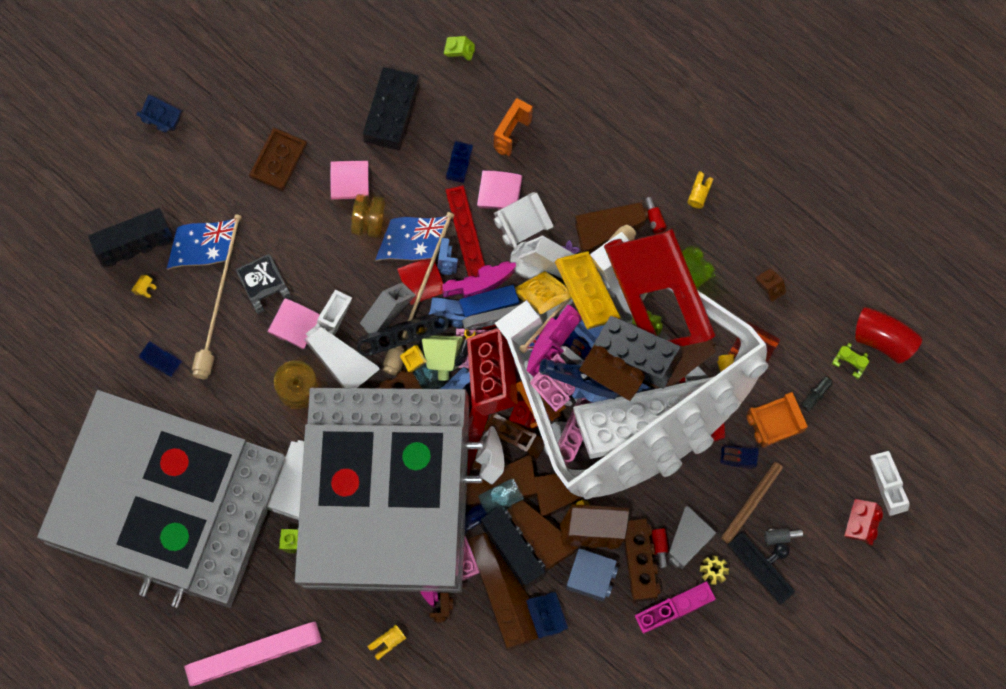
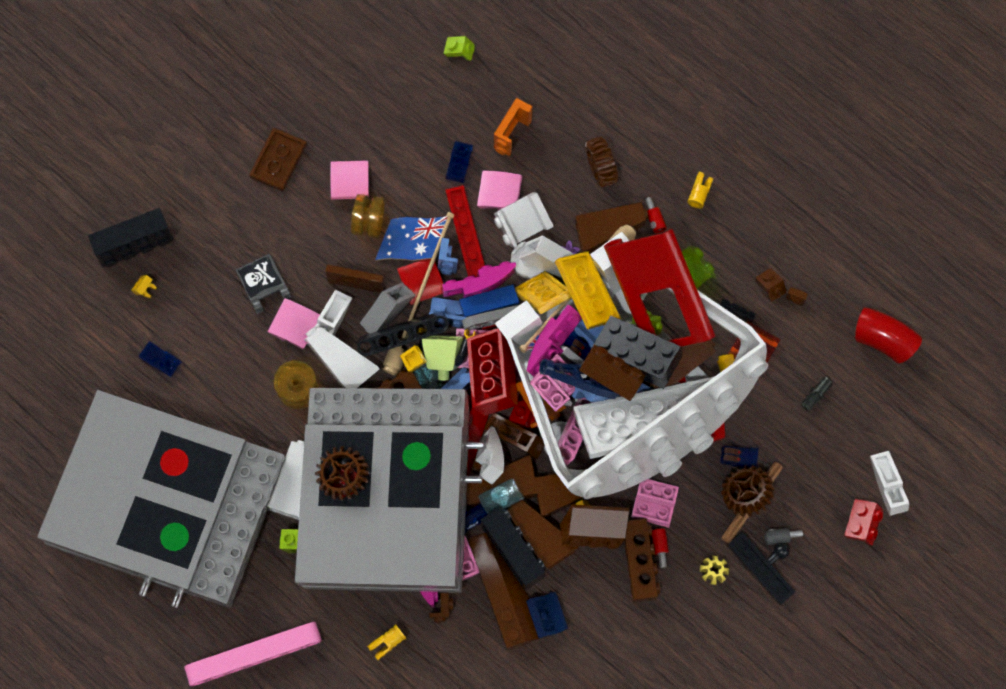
(160, 113): dark blue bracket -> none
(200, 246): flag -> none
(348, 468): none -> reddish brown gear
(355, 278): none -> reddish brown tile
(391, 108): black brick -> none
(592, 575): sand blue piece -> none
(601, 161): none -> reddish brown gear
(655, 502): none -> bright pink slope
(675, 607): dark pink slope -> none
(689, 538): light grey slope -> none
(738, 311): none -> black axle
(751, 499): none -> reddish brown gear
(776, 420): orange panel -> none
(796, 296): none -> reddish brown tile
(853, 358): lime piece -> none

